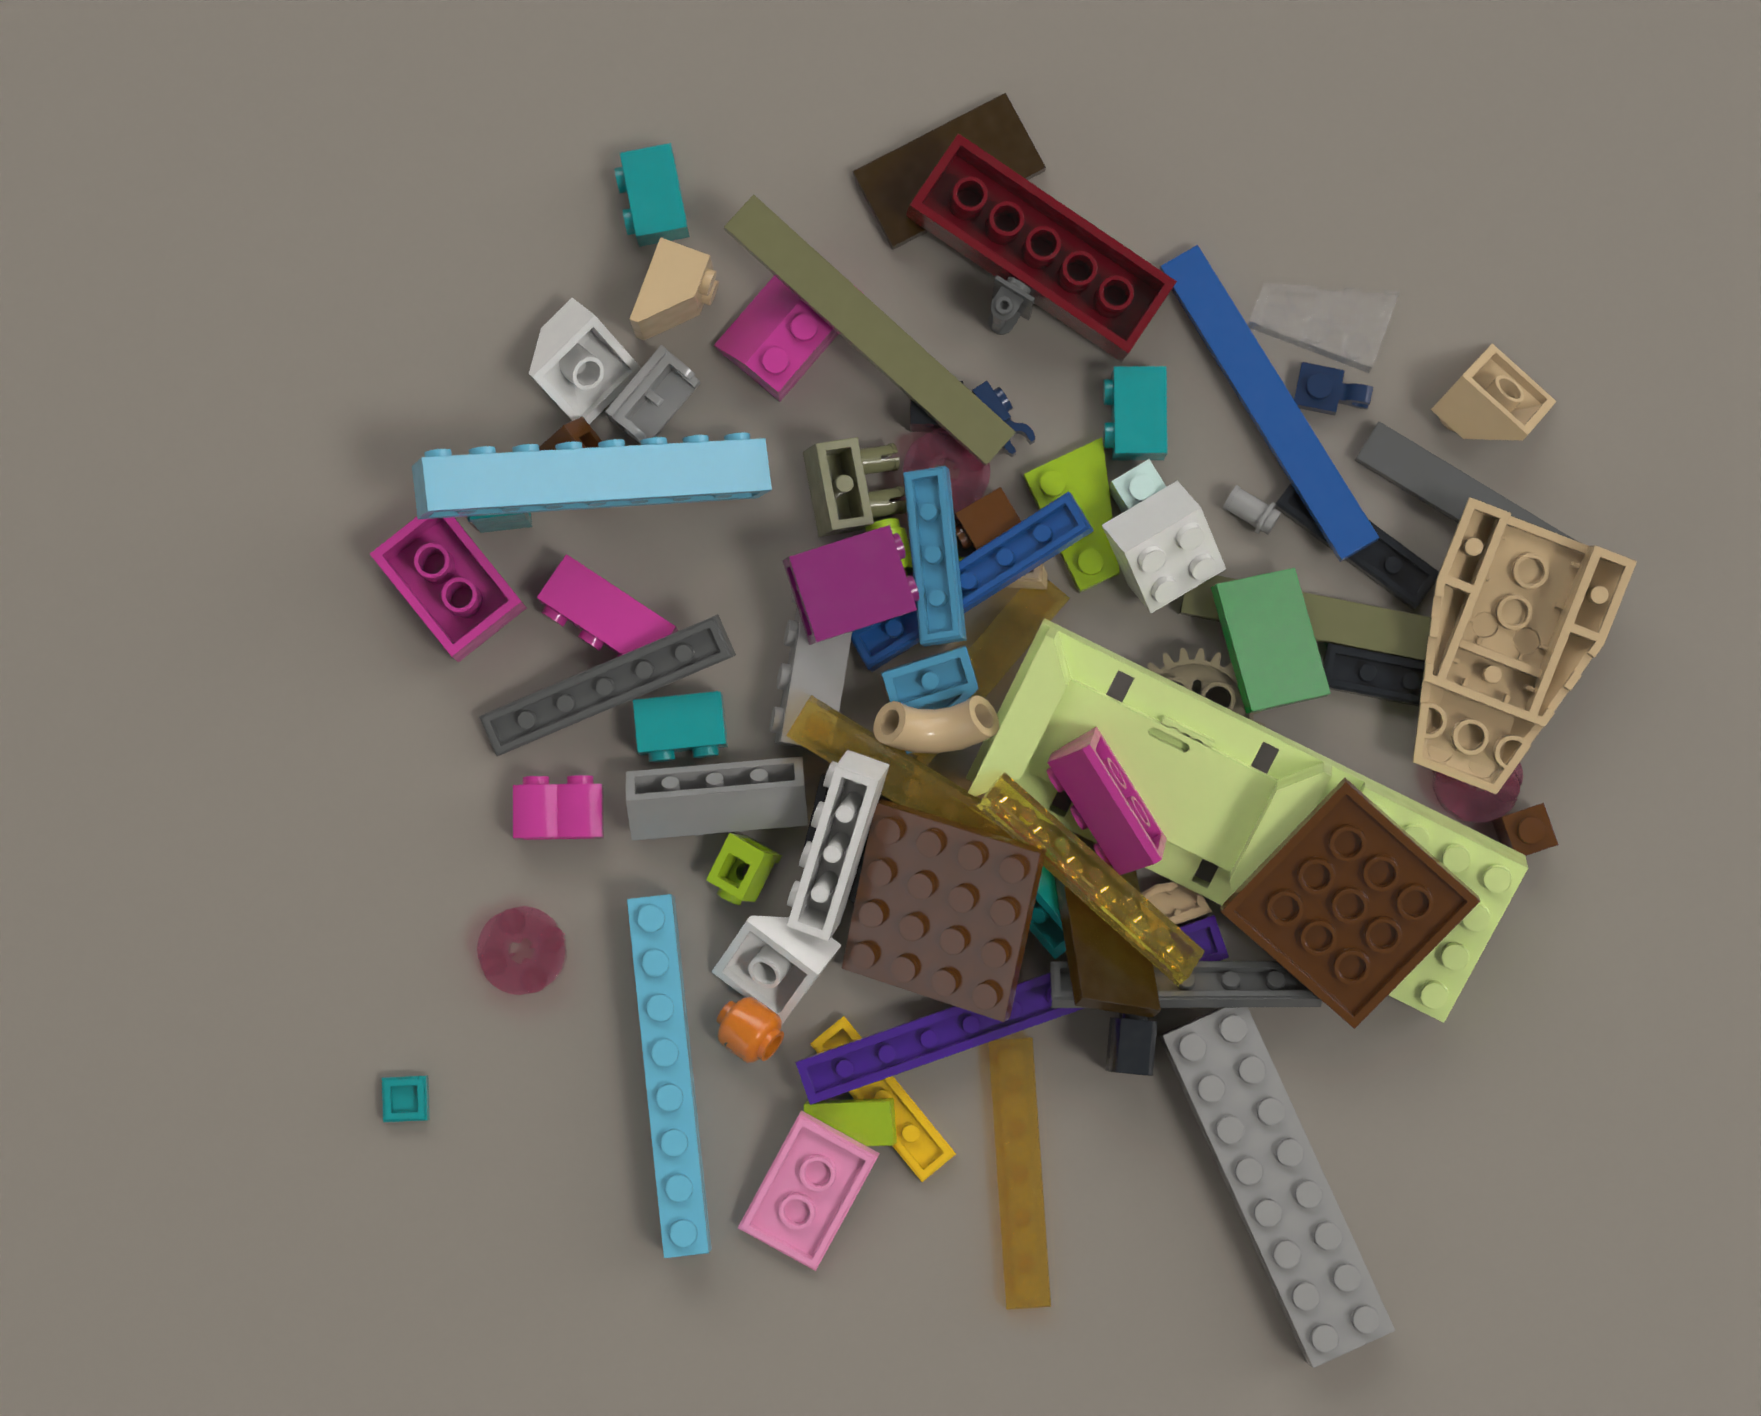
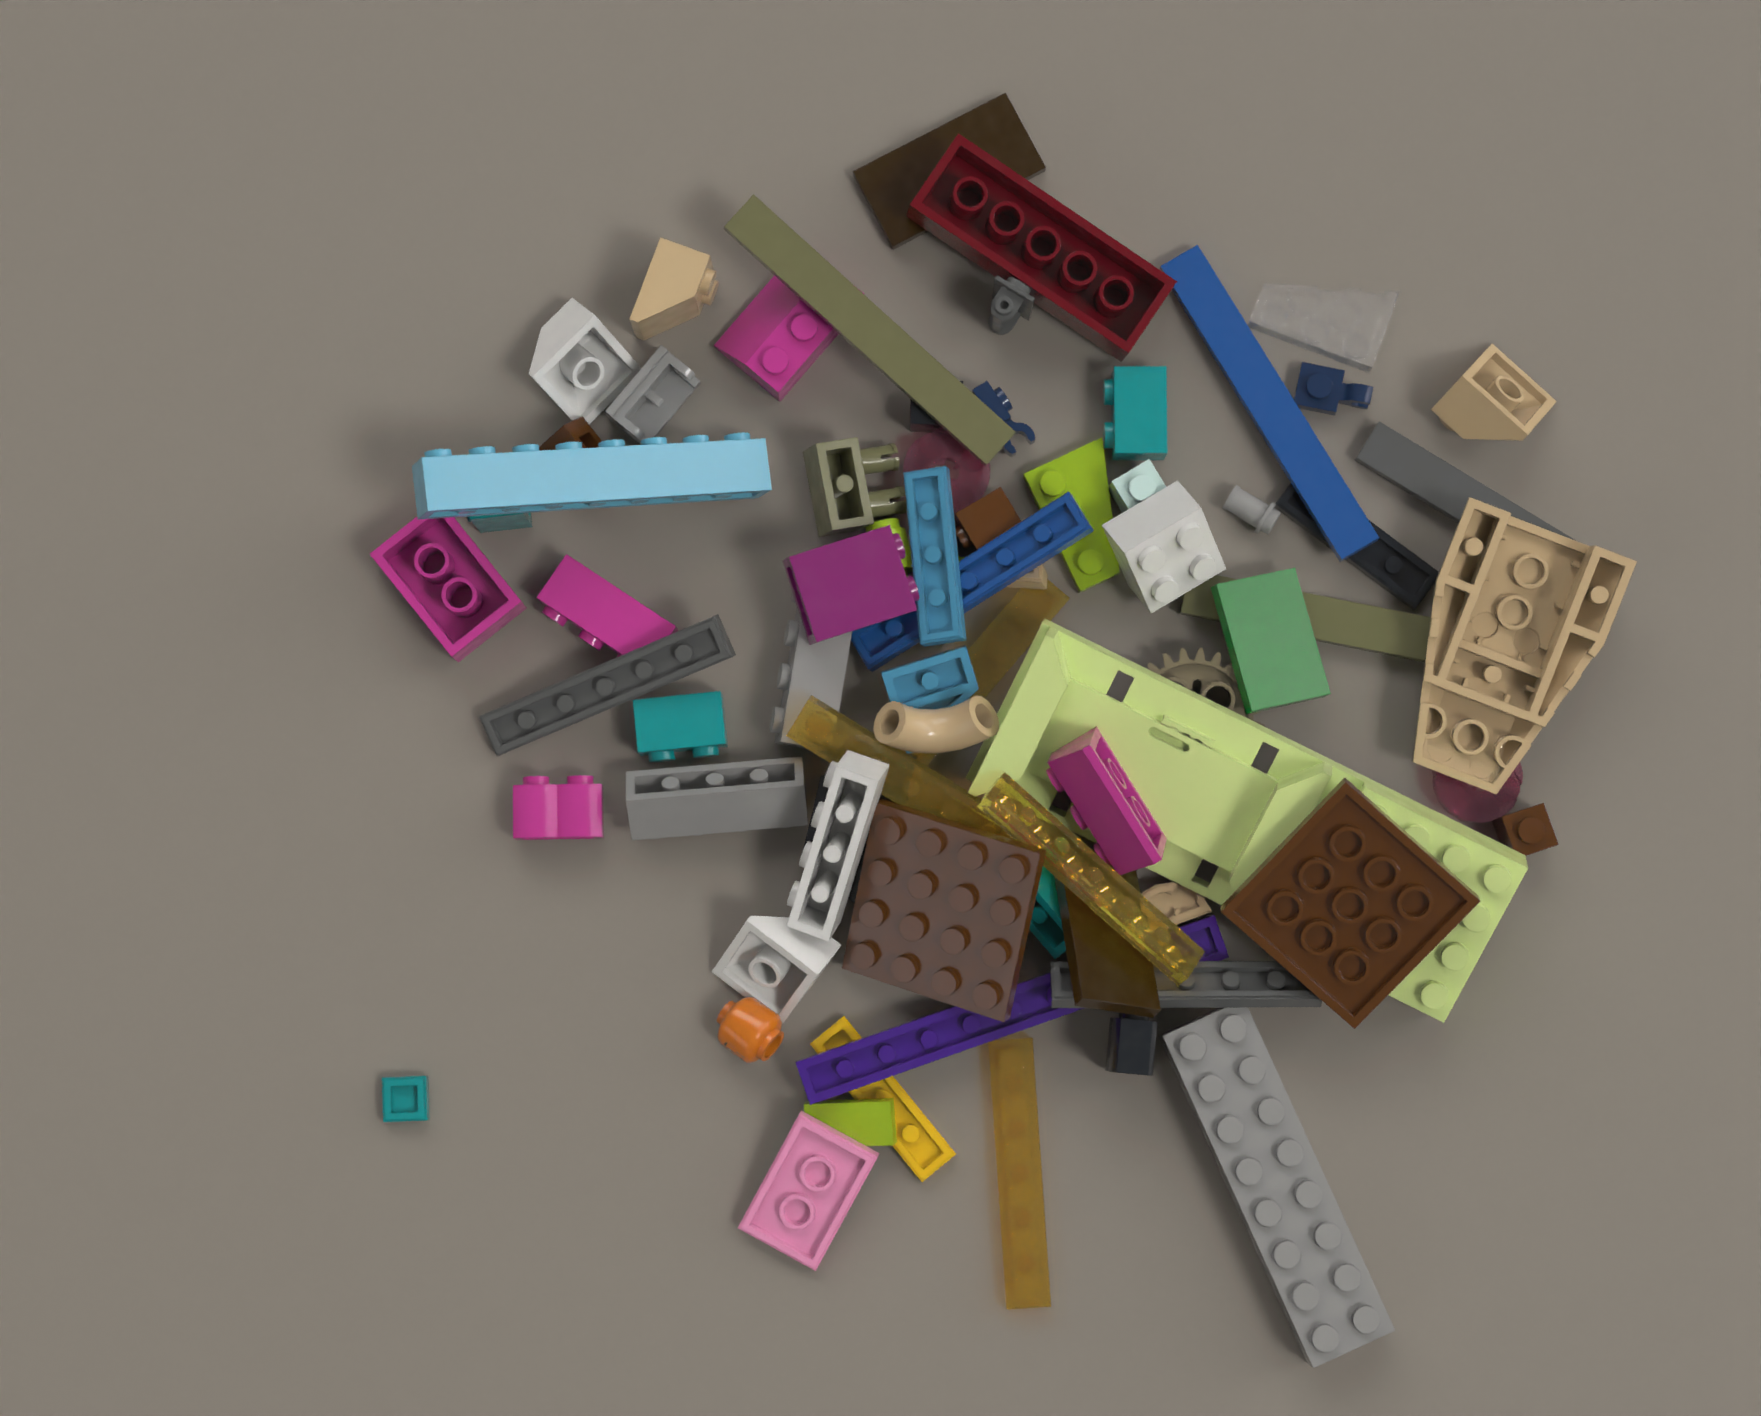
(513, 926): clear pink plate -> none
(653, 195): teal brick -> none
(669, 1076): medium azure brick -> none
(728, 868): lime brick -> none
(1373, 674): black tile -> none

